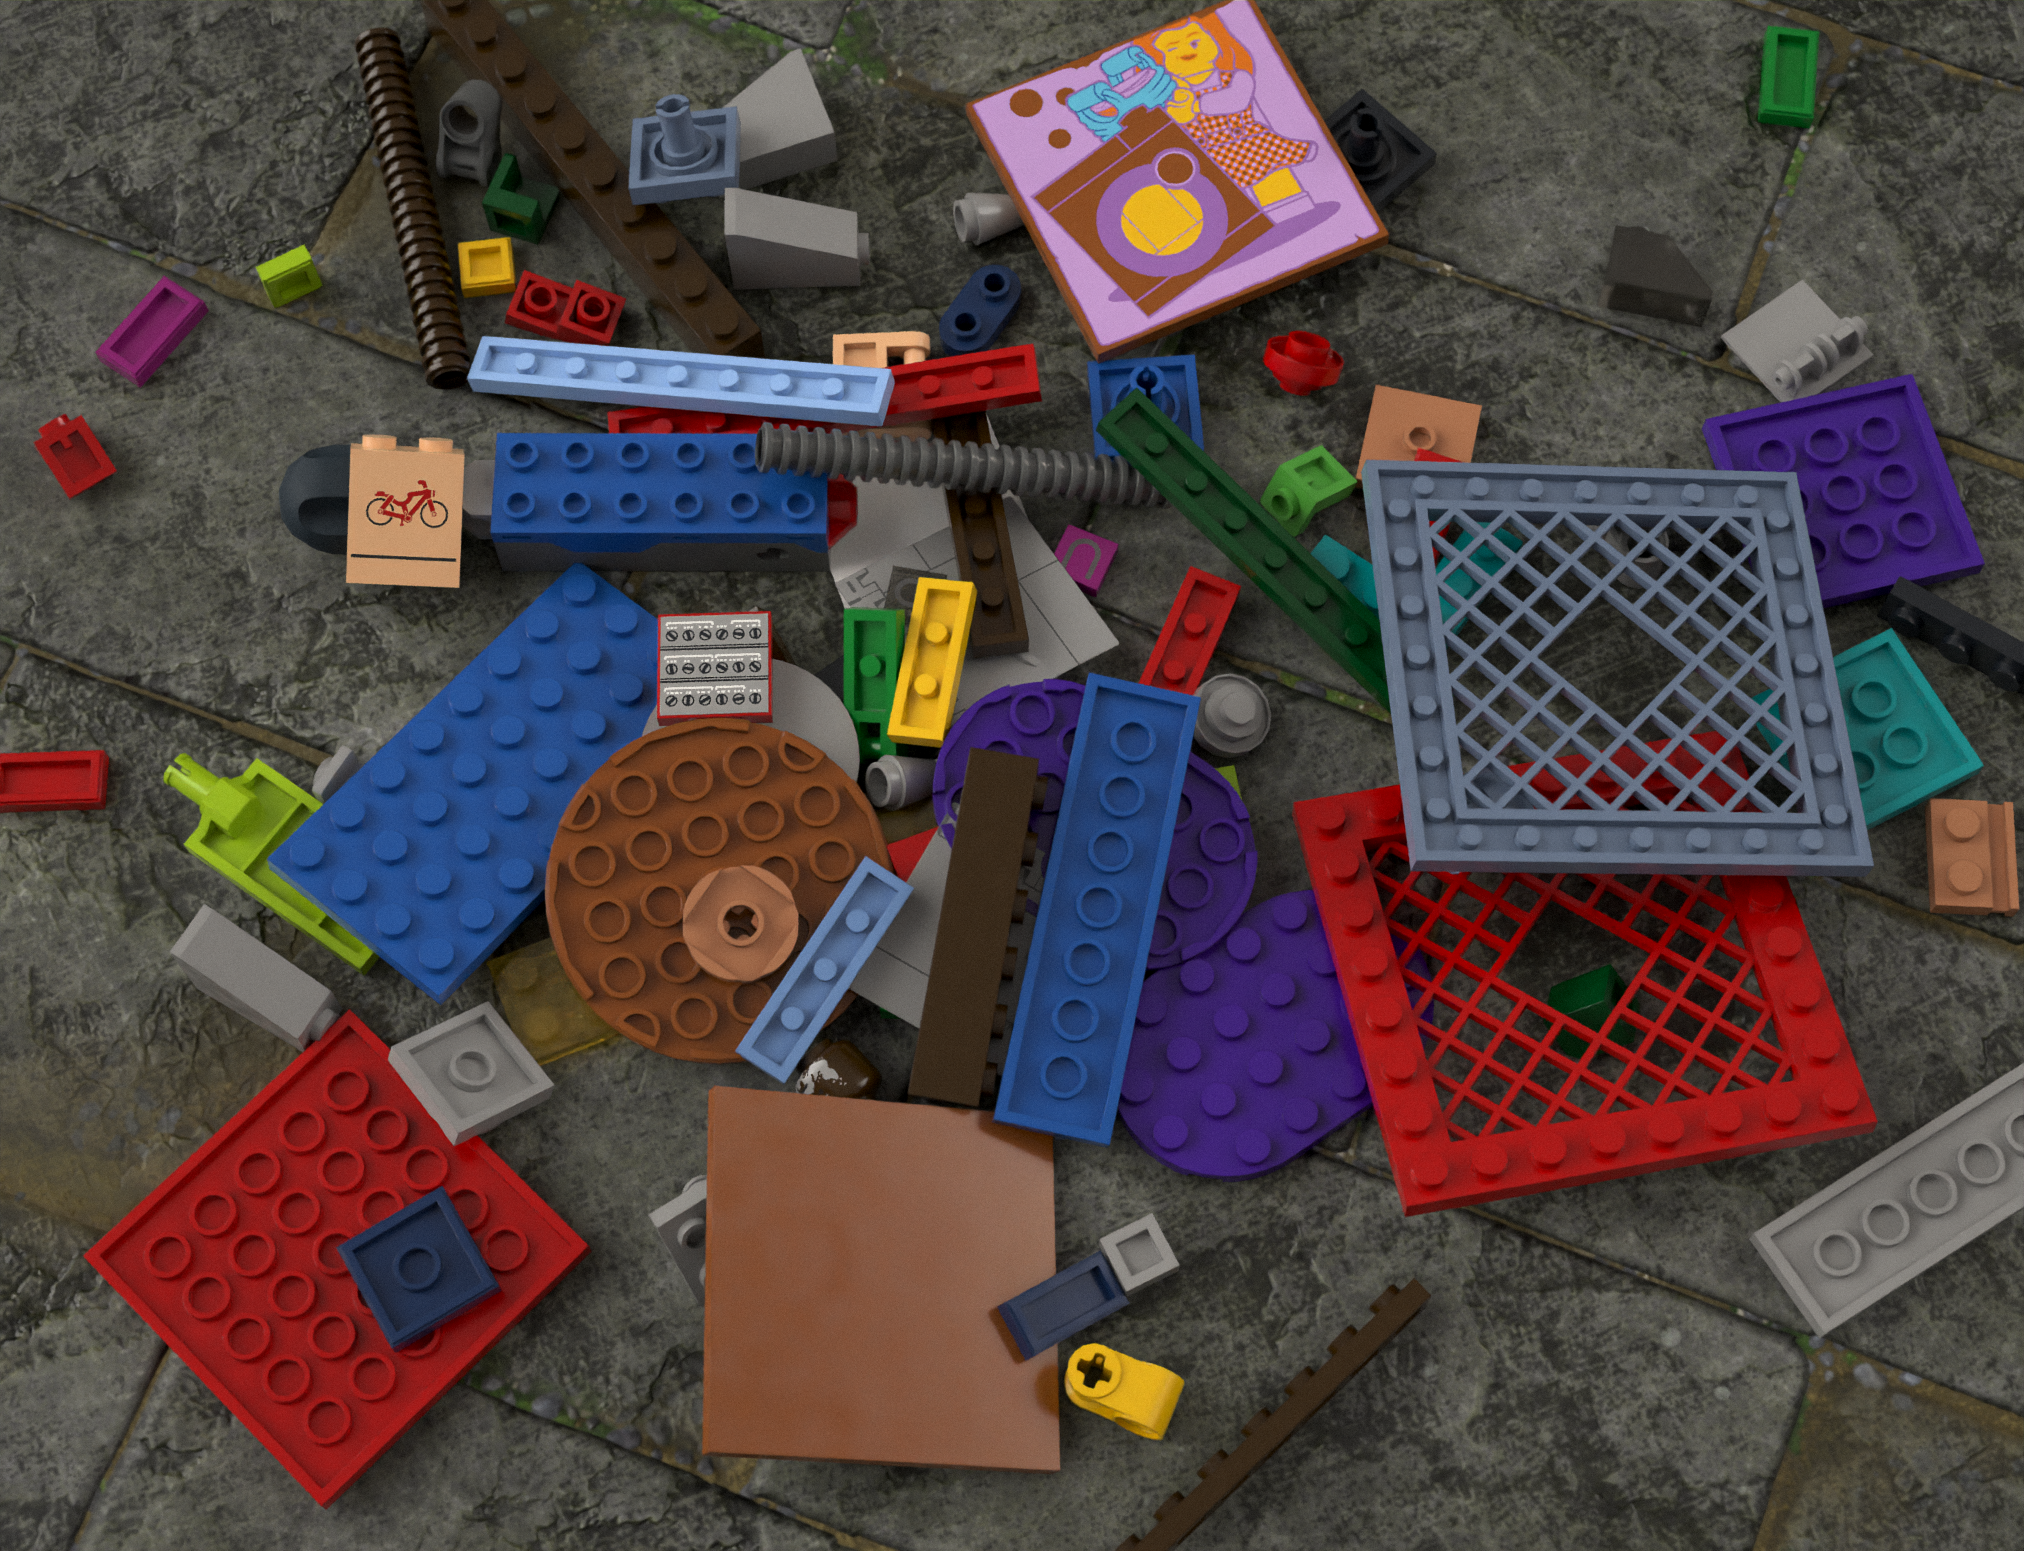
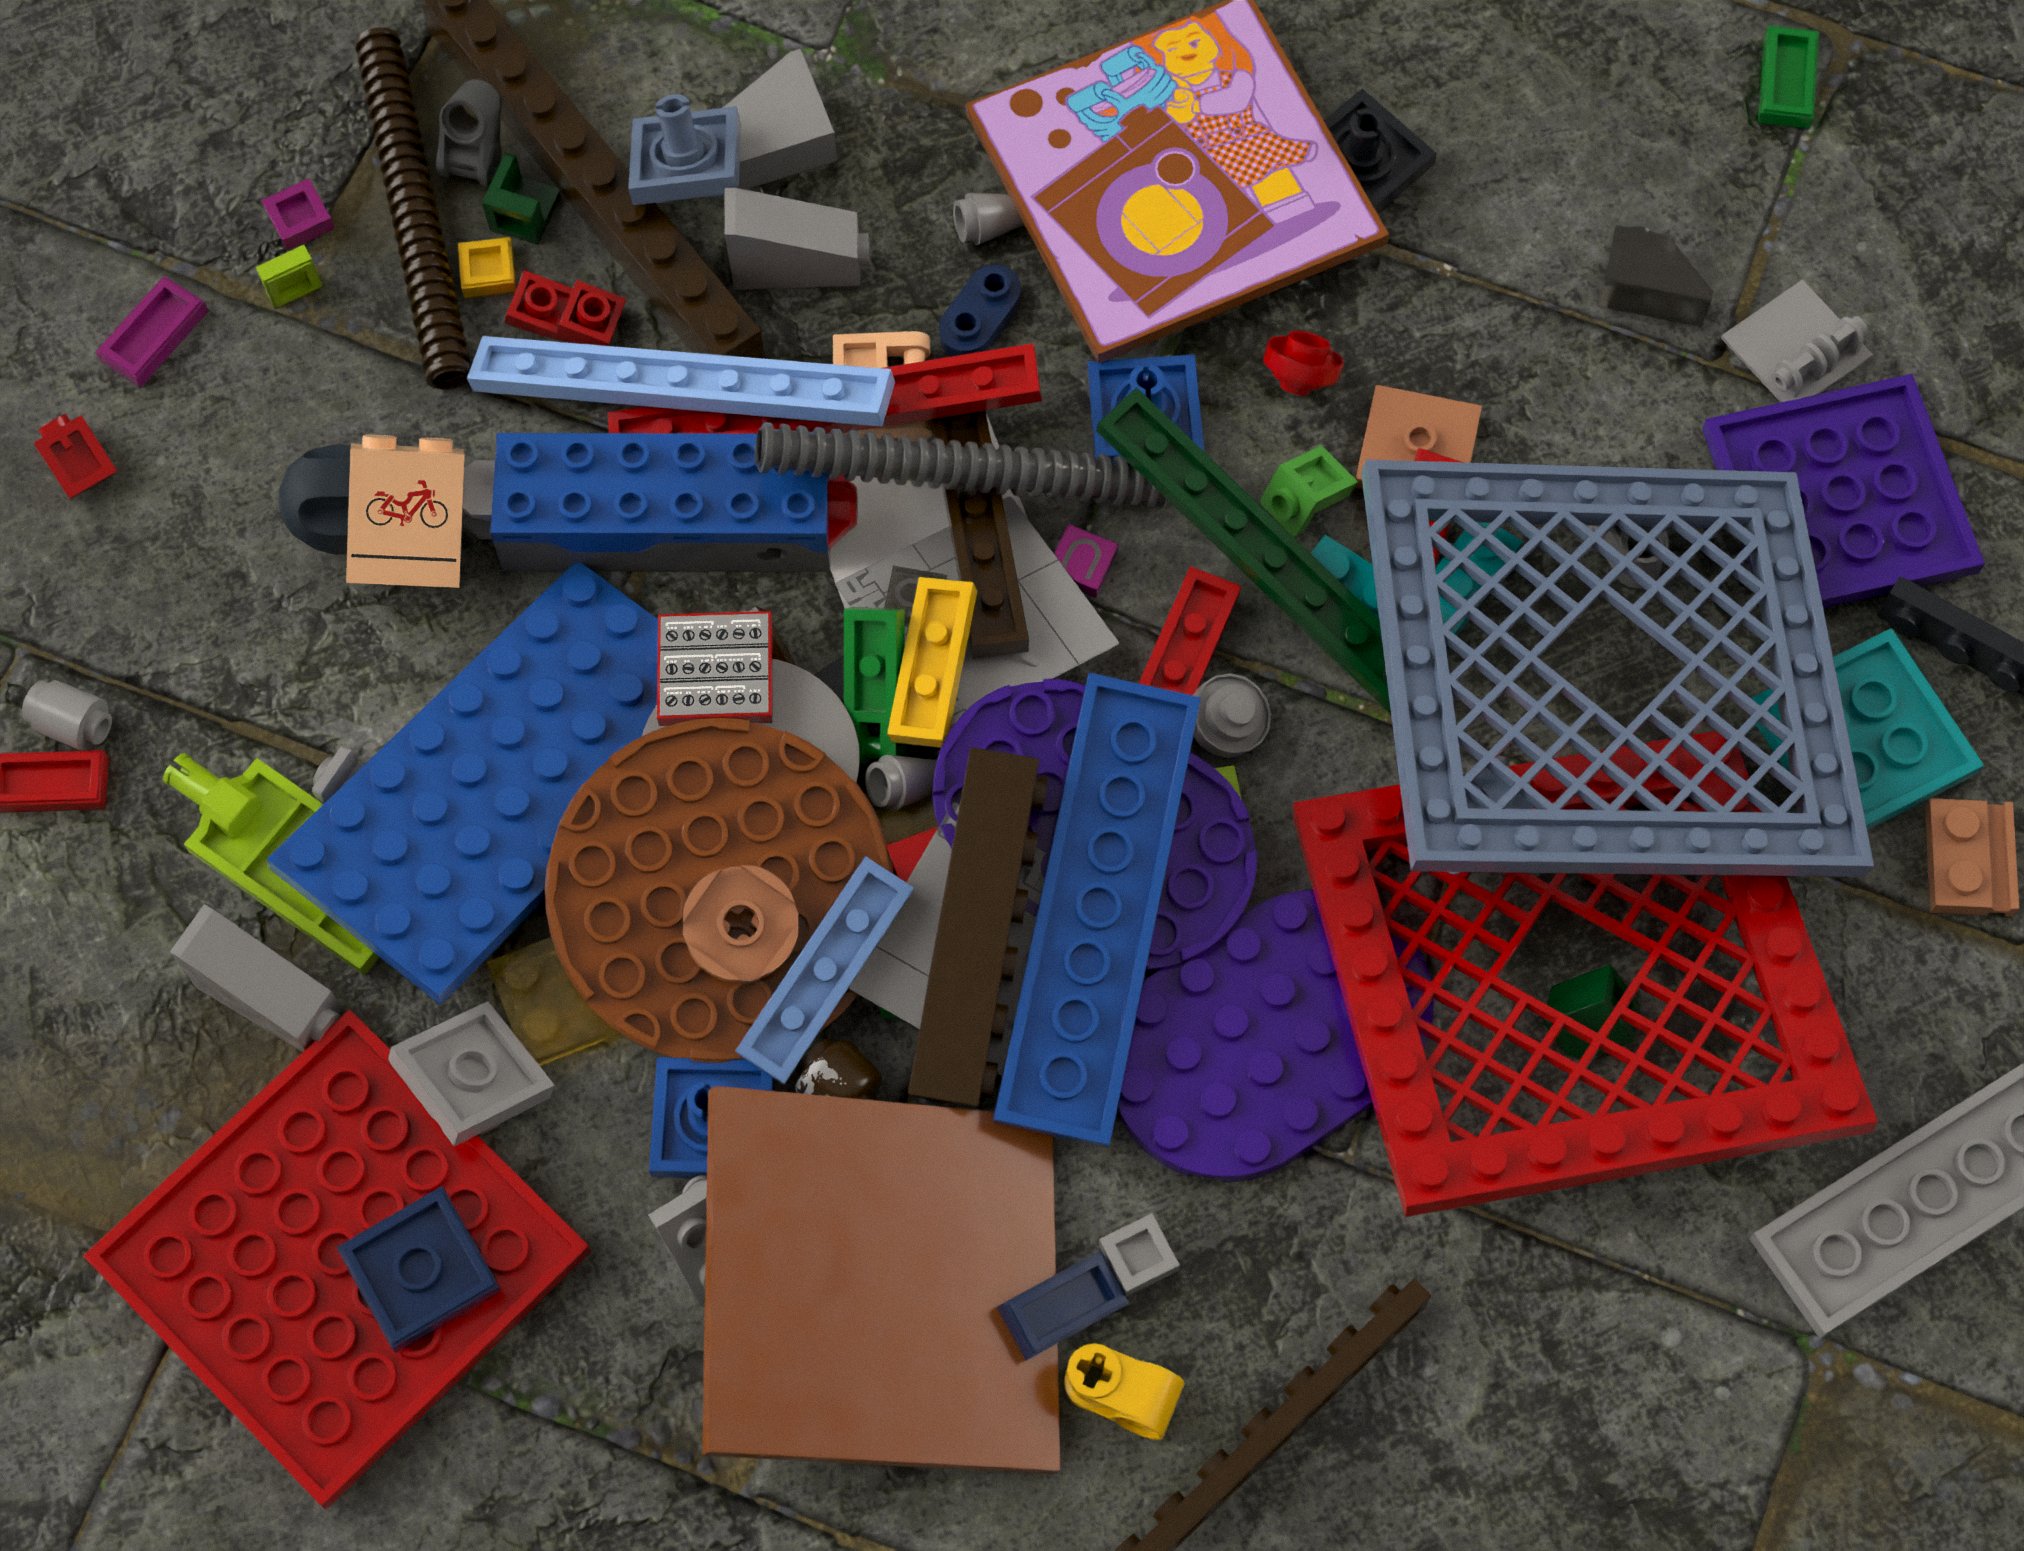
(67, 714): none -> light grey brick
(298, 214): none -> magenta plate
(681, 1110): none -> blue plate

